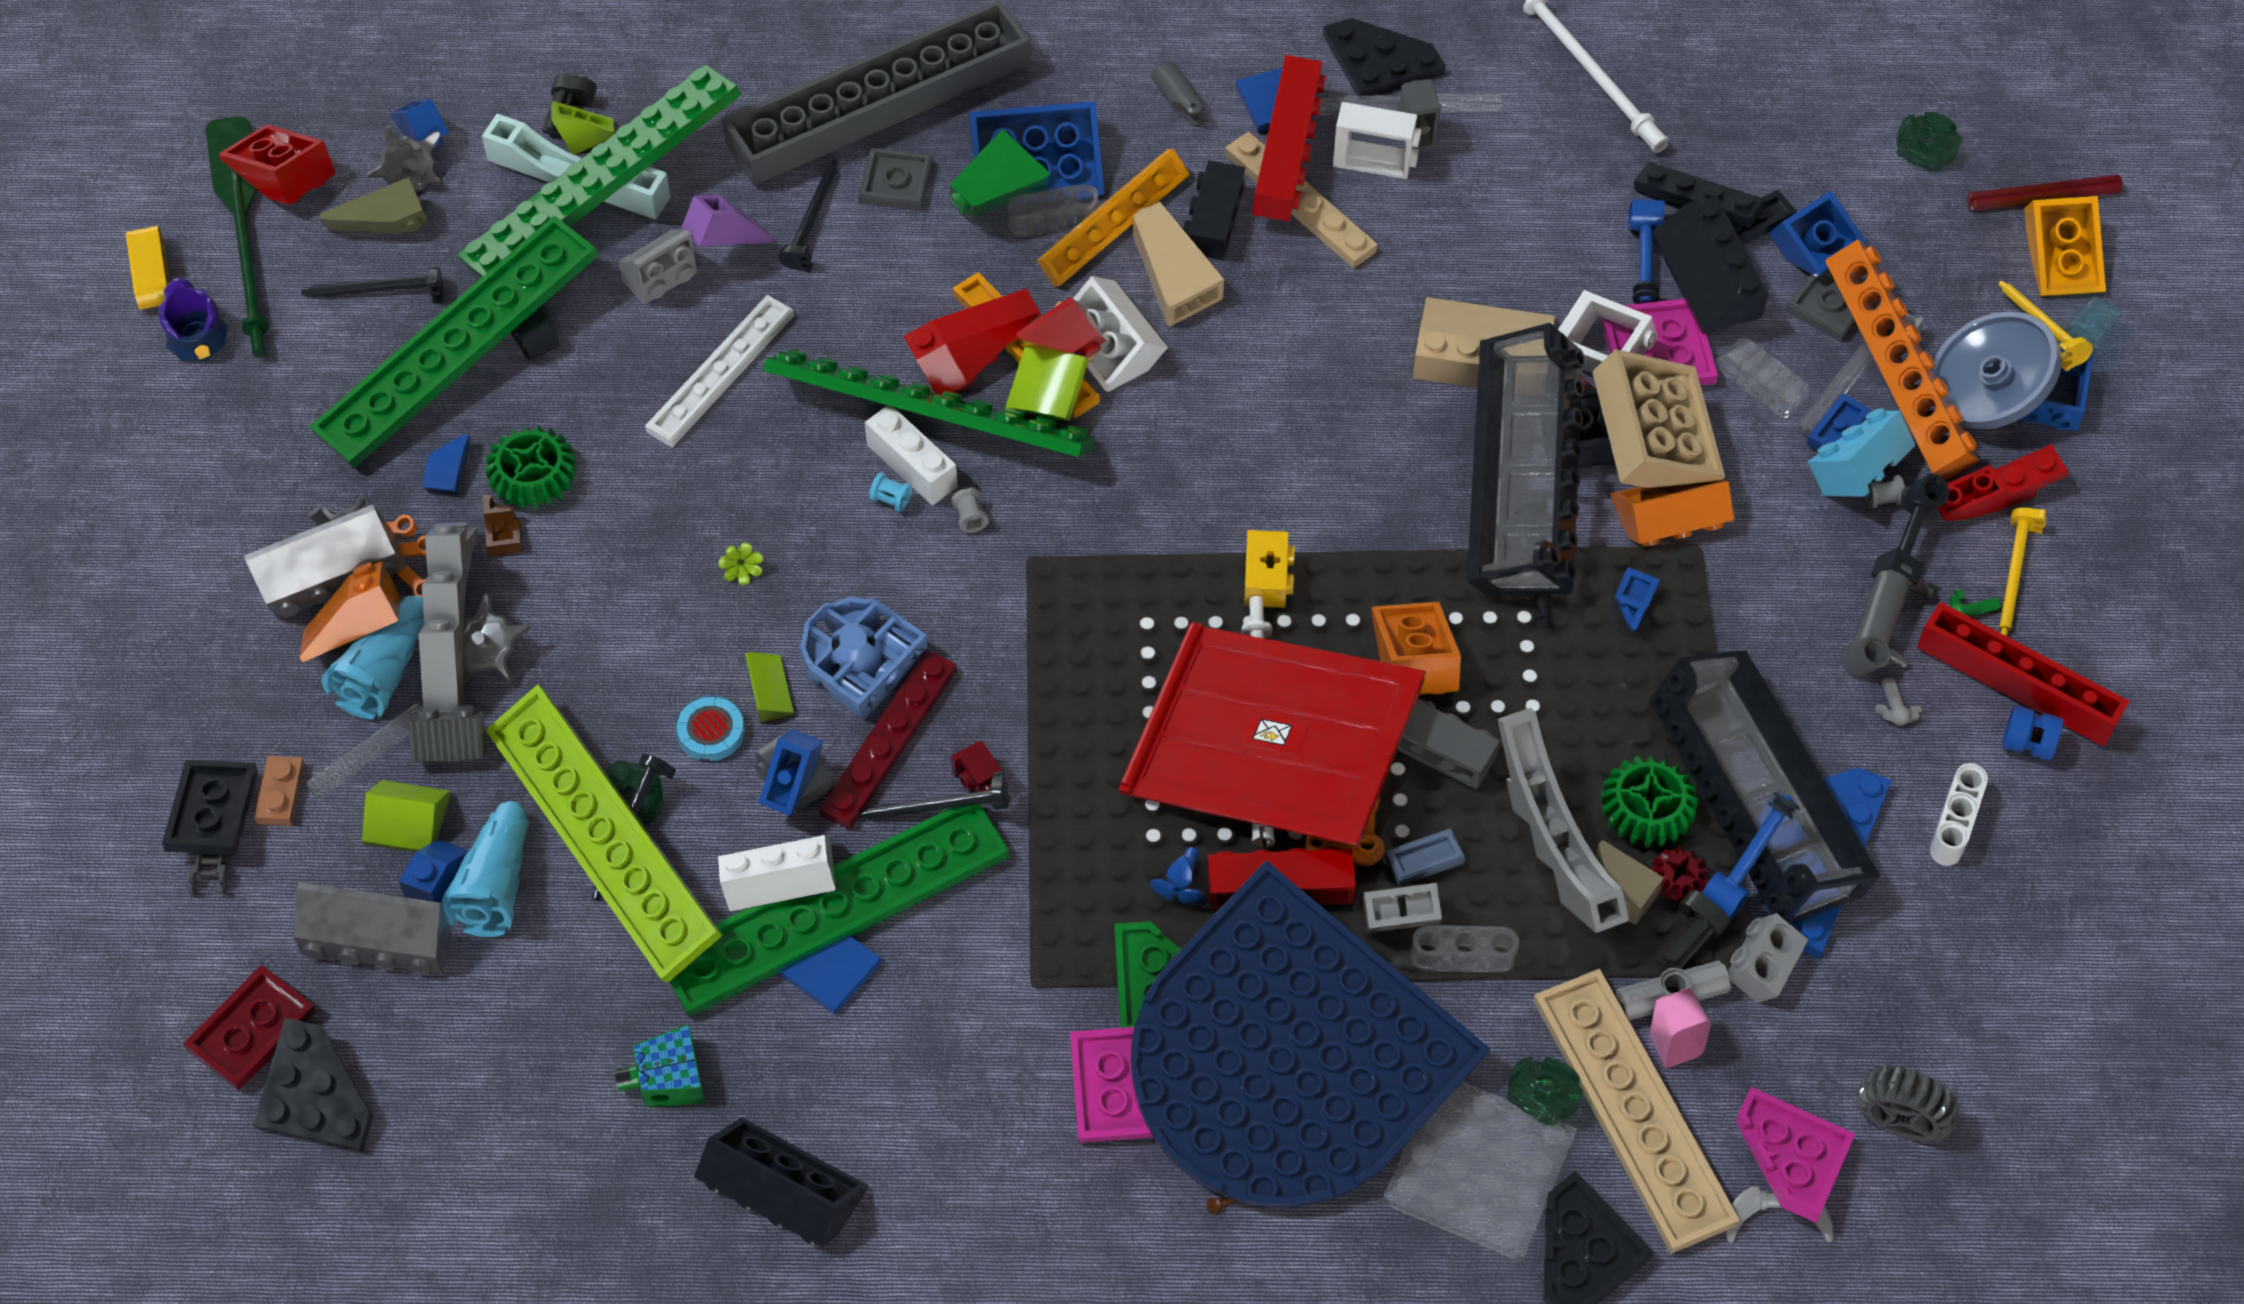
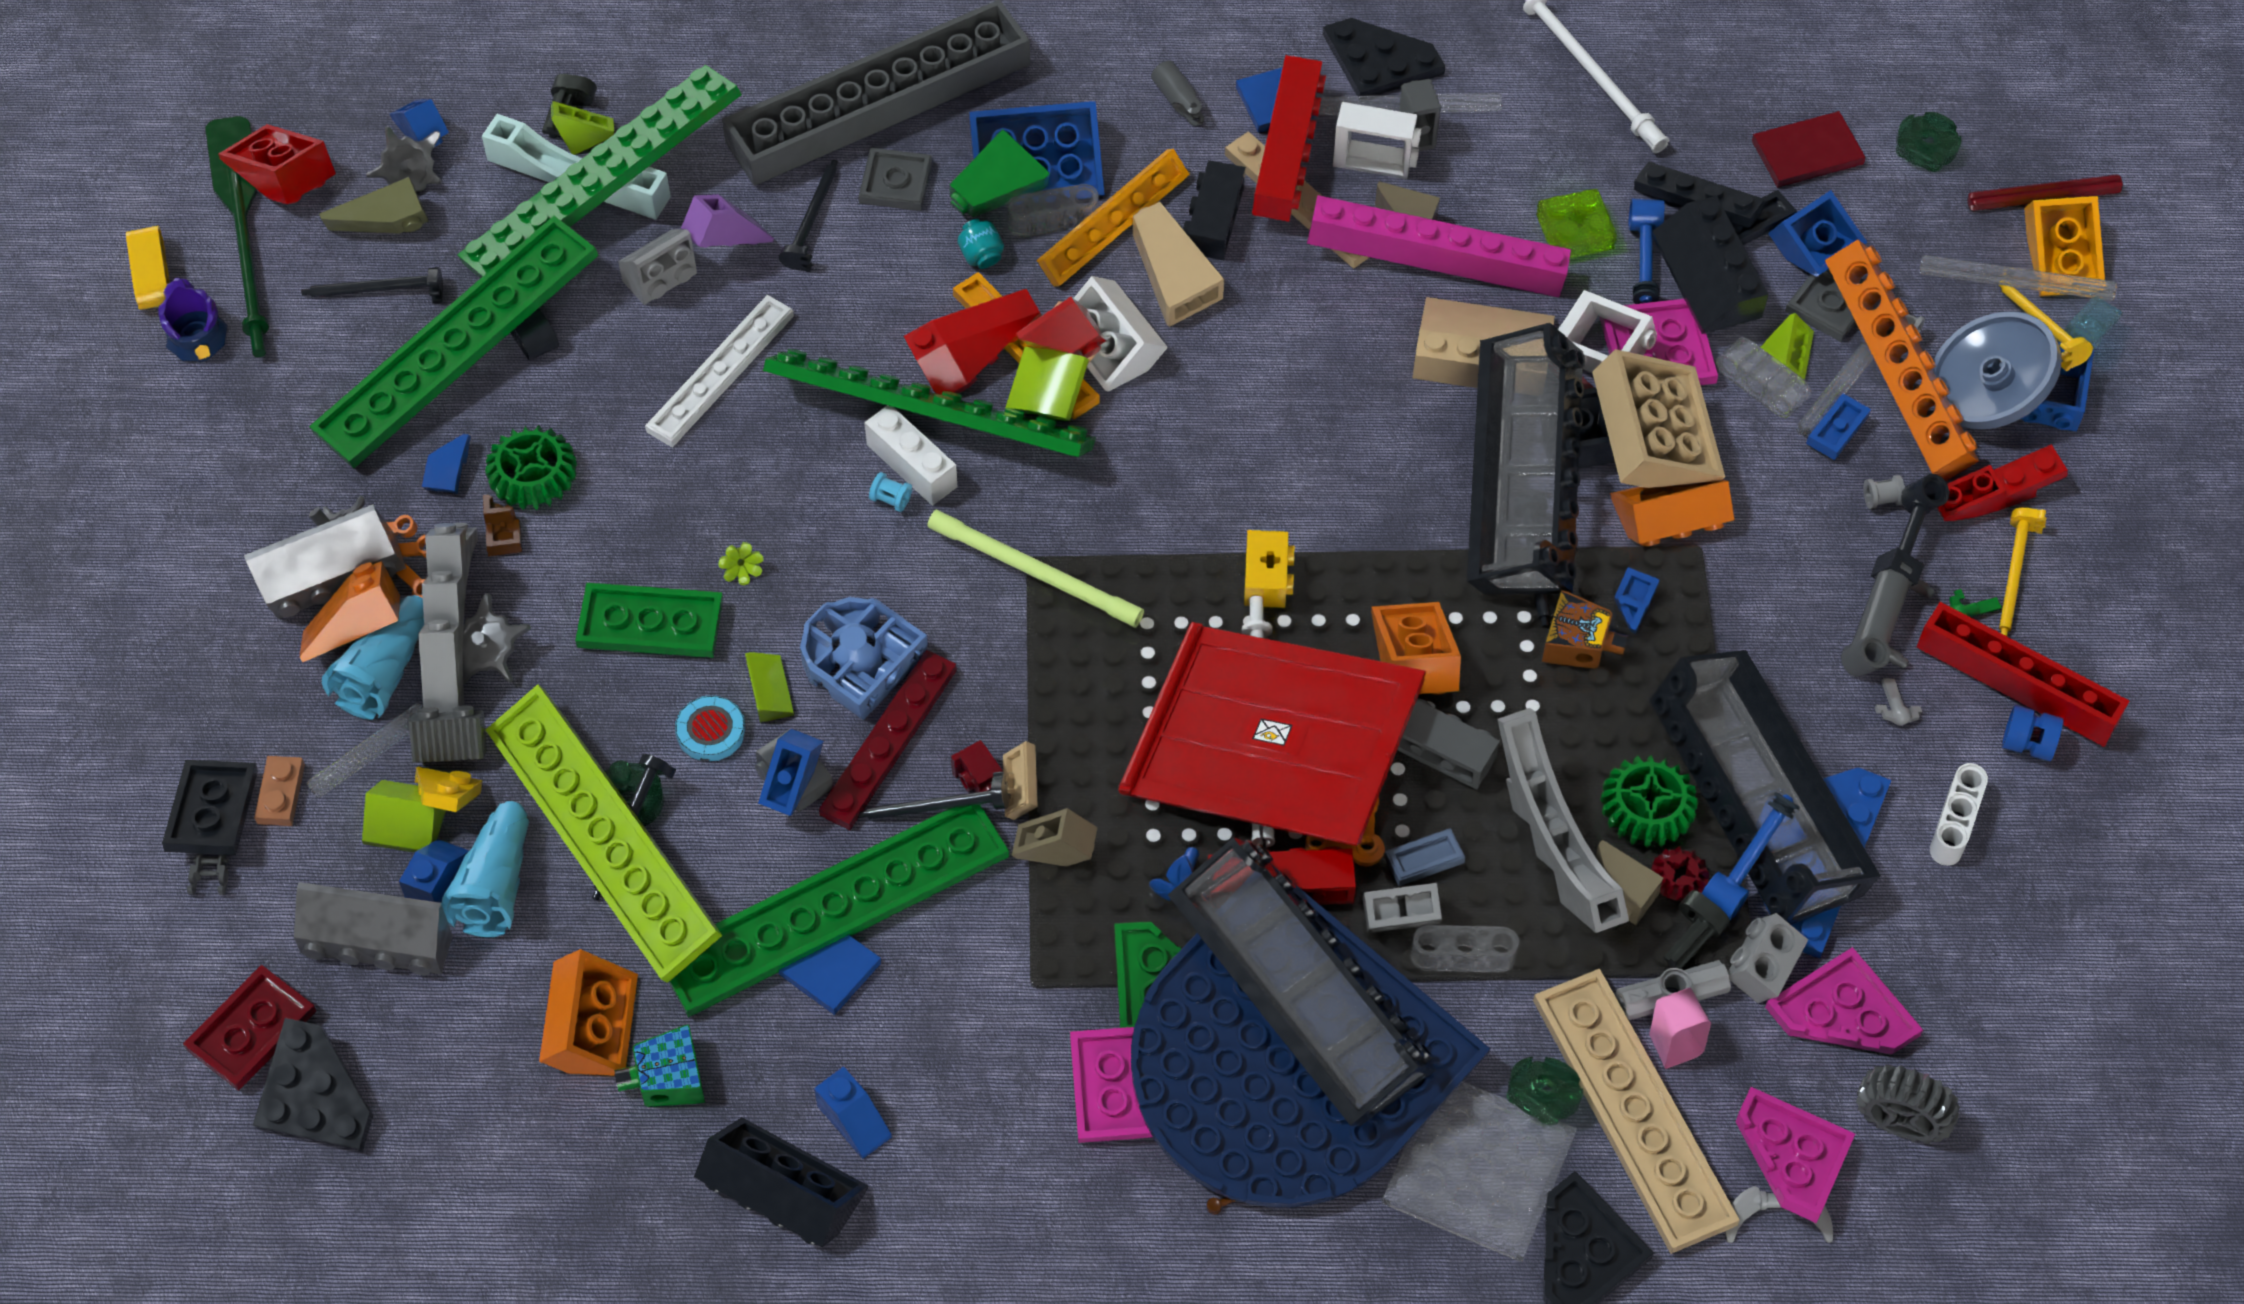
(446, 790): none -> yellow wing
(588, 1015): none -> orange slope
(649, 620): none -> green plate
(777, 872): white slope -> none
(852, 1112): none -> blue slope
(970, 511): light grey bush -> none
(980, 243): none -> teal head
(1020, 774): none -> tan plate
(1055, 839): none -> dark tan slope
(1111, 604): none -> yellowish green piece
(1302, 981): none -> window
(1406, 201): none -> dark tan slope
(1439, 246): none -> dark pink brick
(1577, 223): none -> clear neon green brick
(1581, 633): none -> torso
(1791, 344): none -> lime slope
(1808, 149): none -> dark red tile
(1845, 1007): none -> dark pink plate
(1862, 454): medium azure wedge -> none
(2018, 277): none -> clear axle

